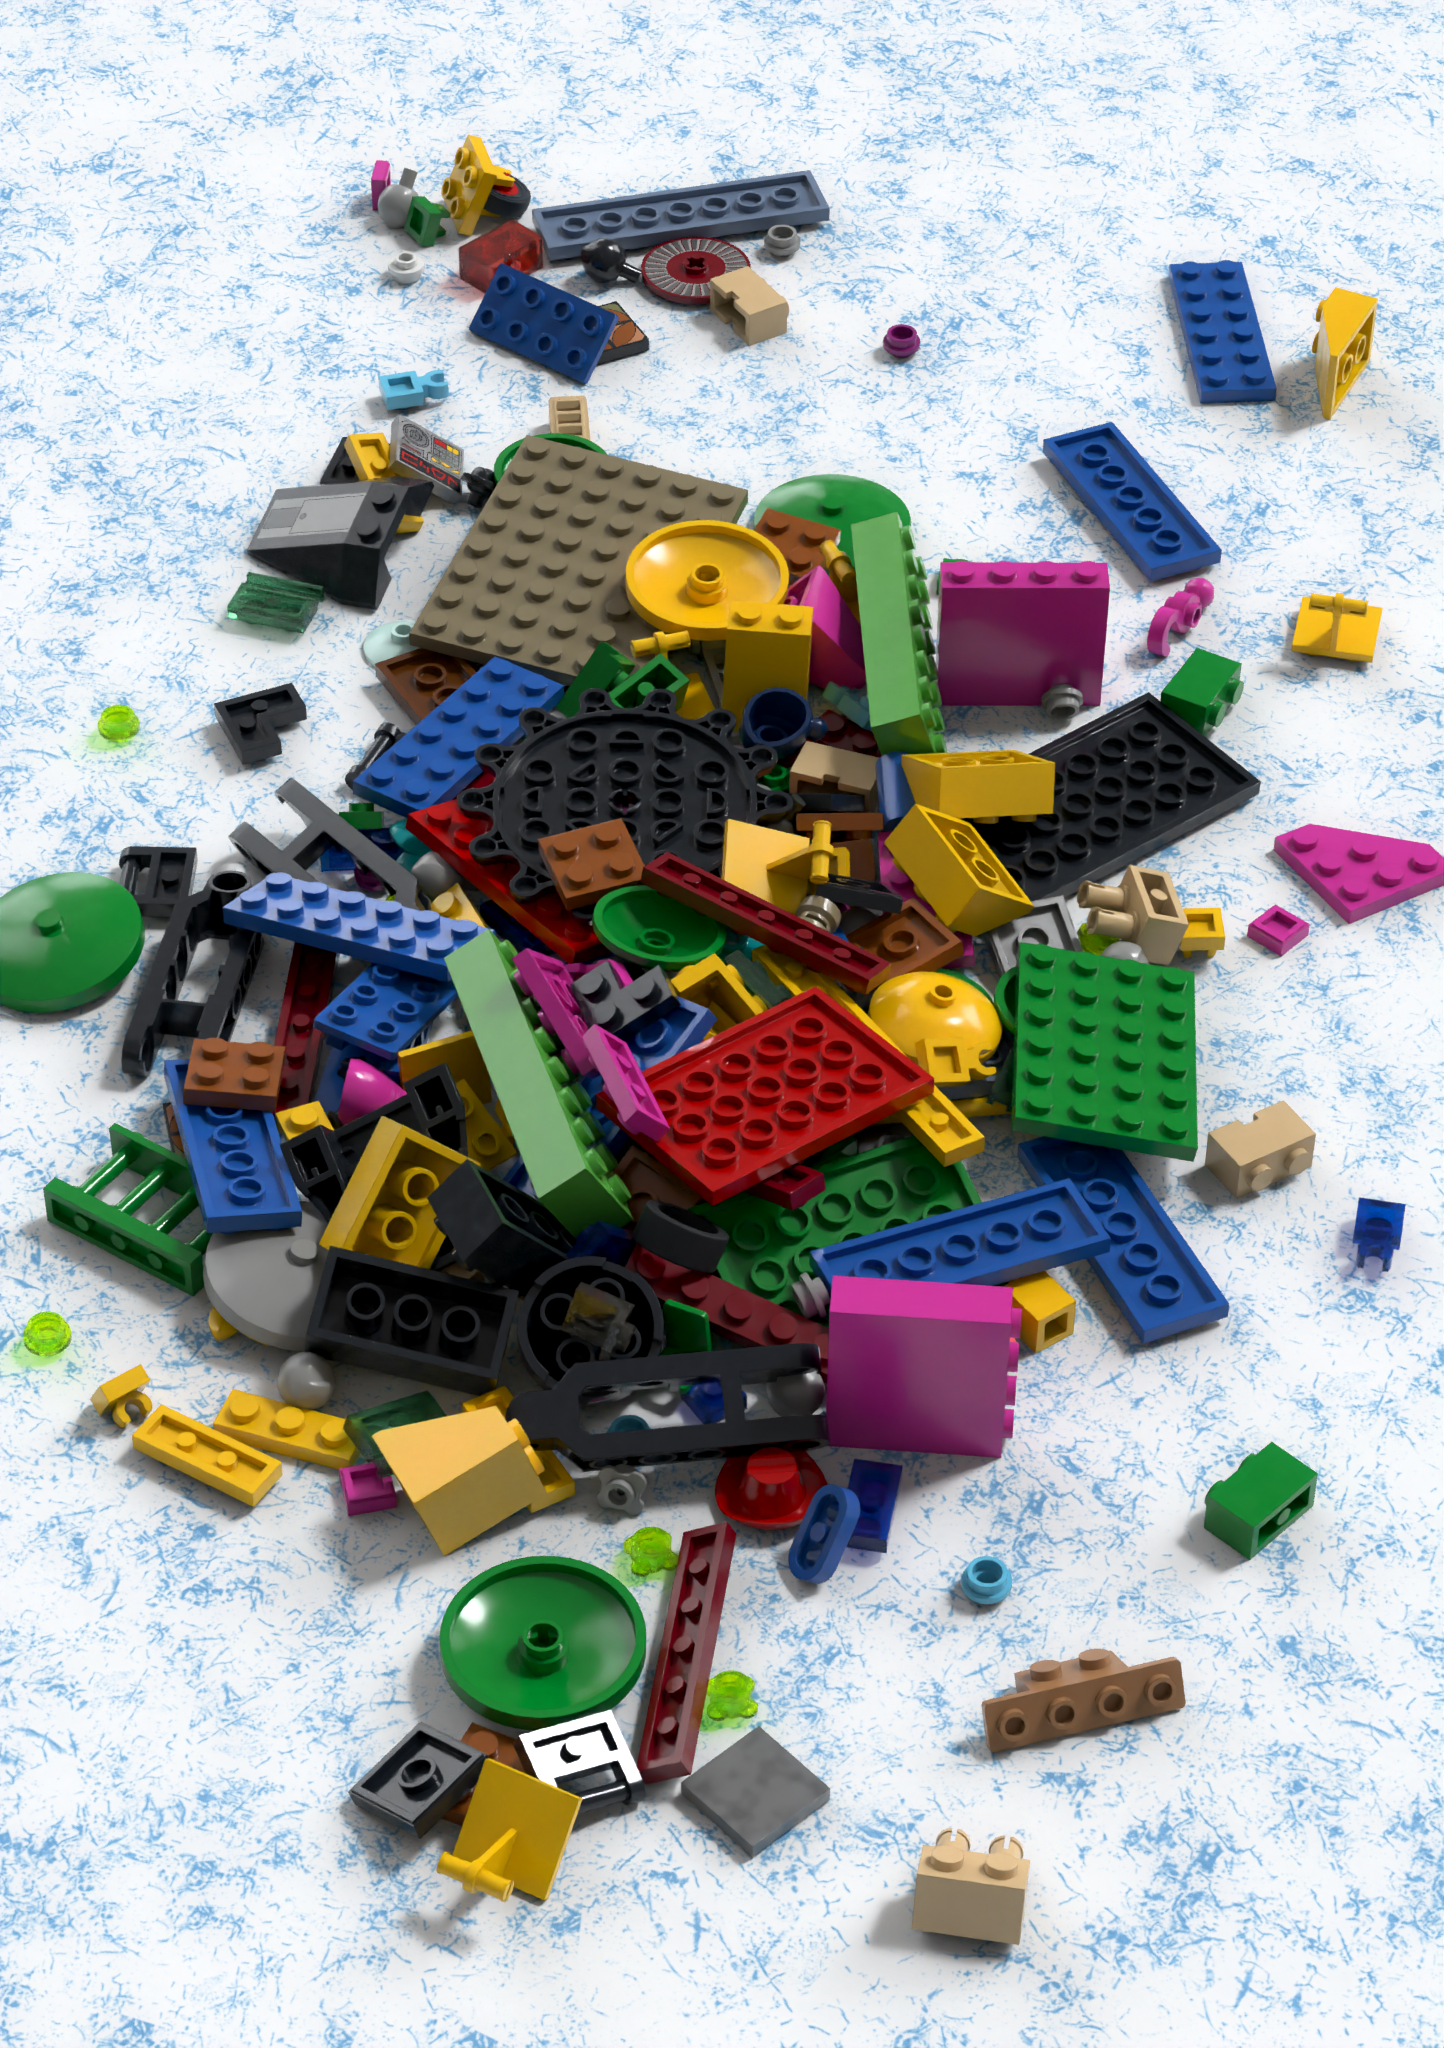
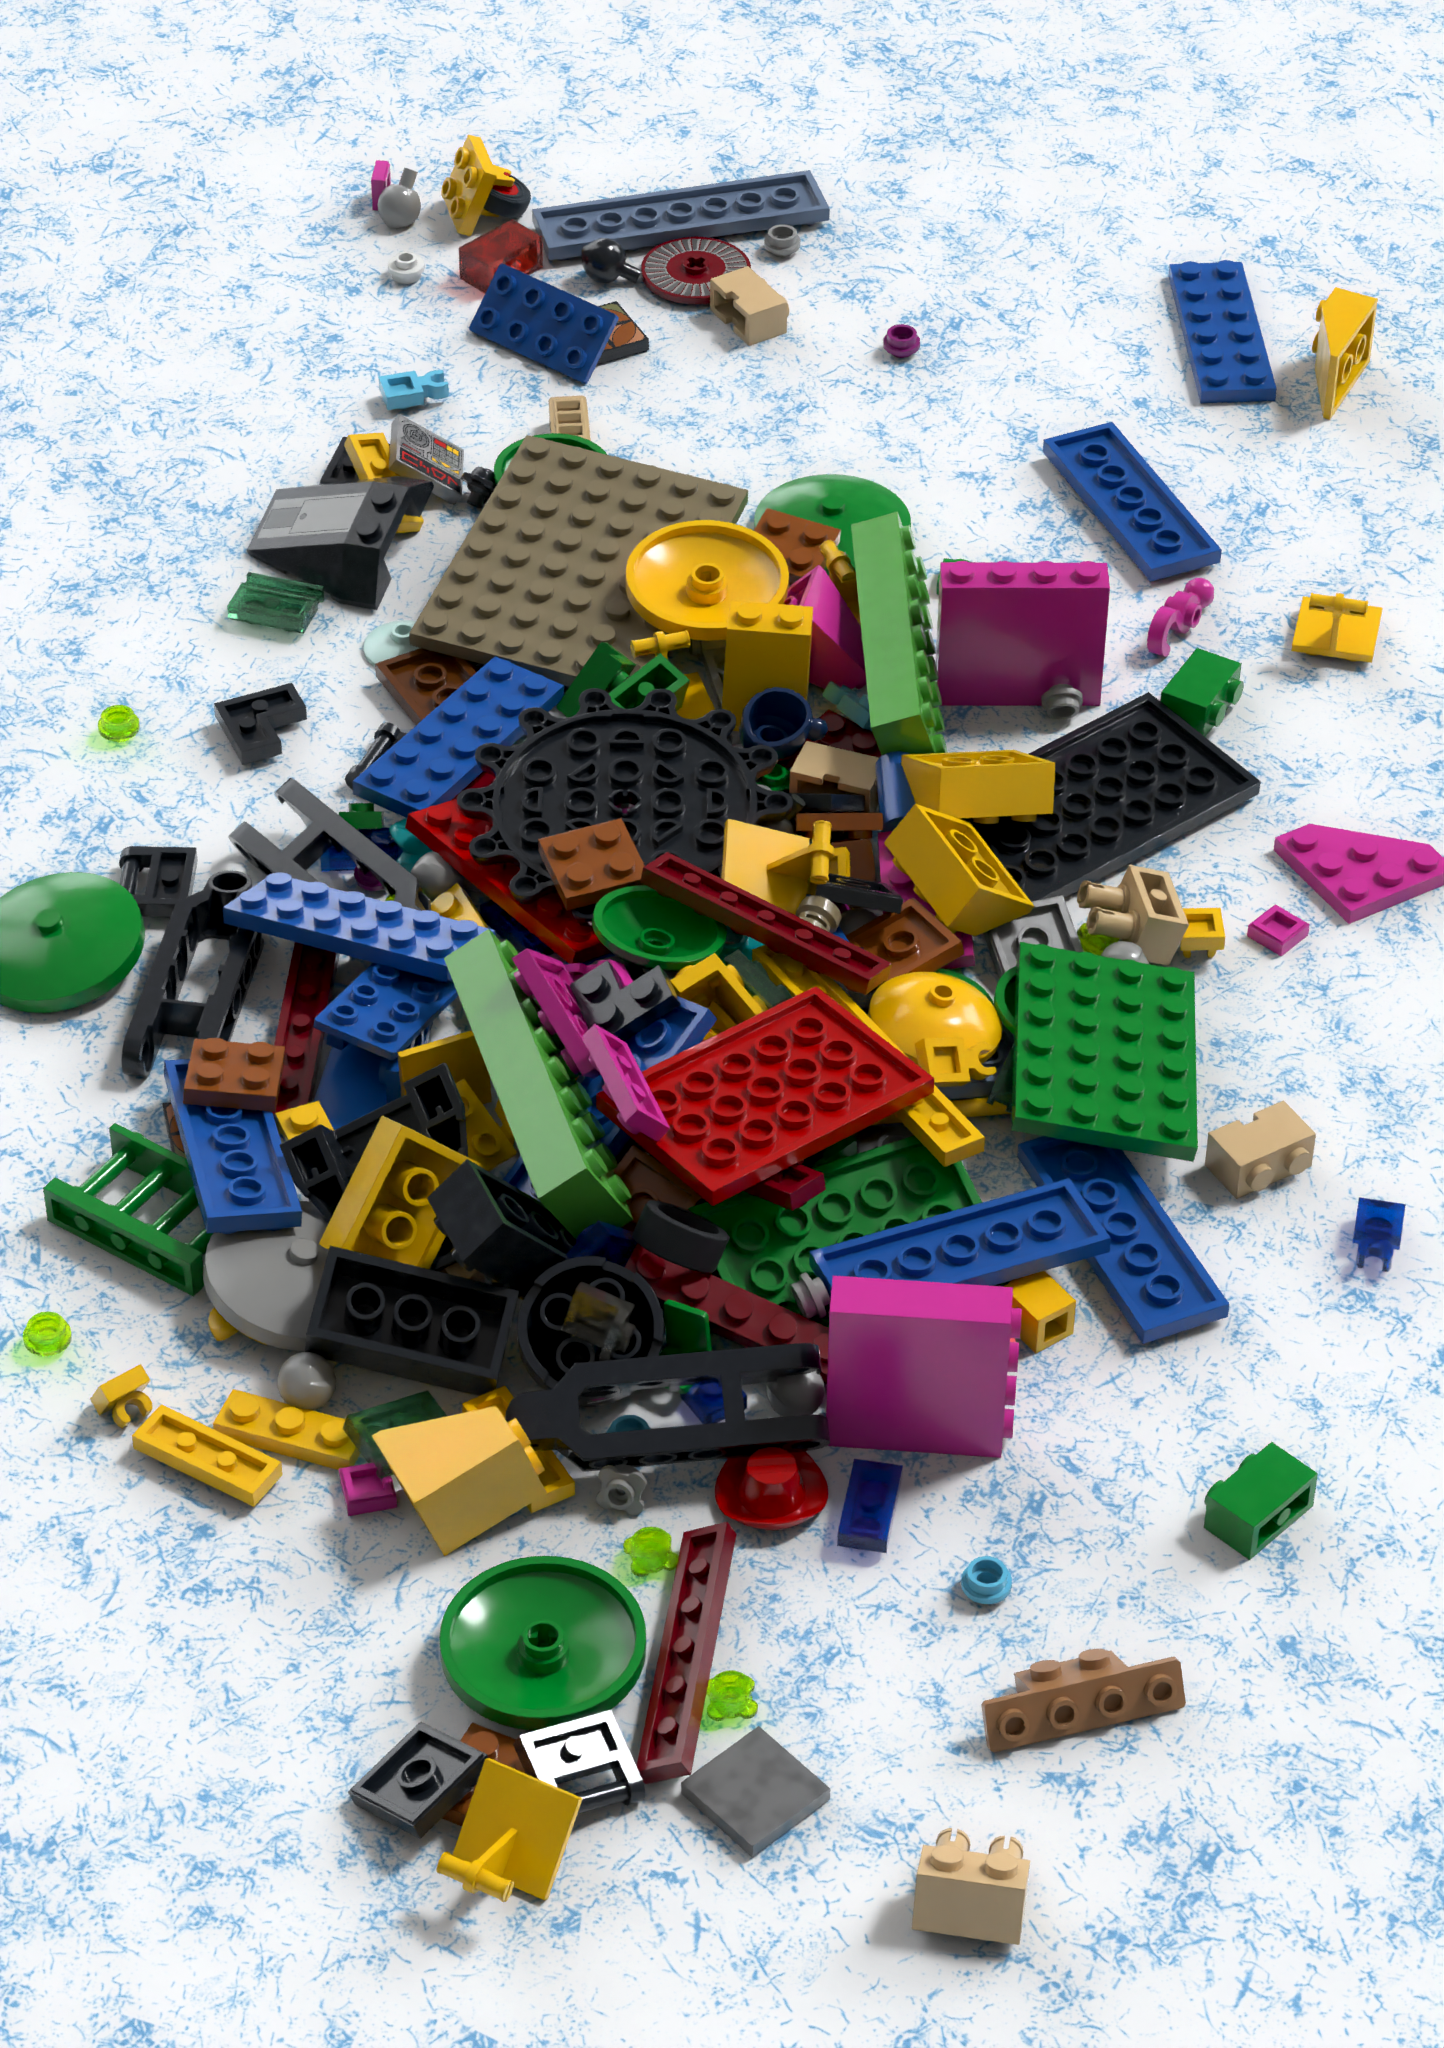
(363, 1091): dark pink hat -> none
(424, 220): green tile -> none
(824, 1534): blue plate -> none

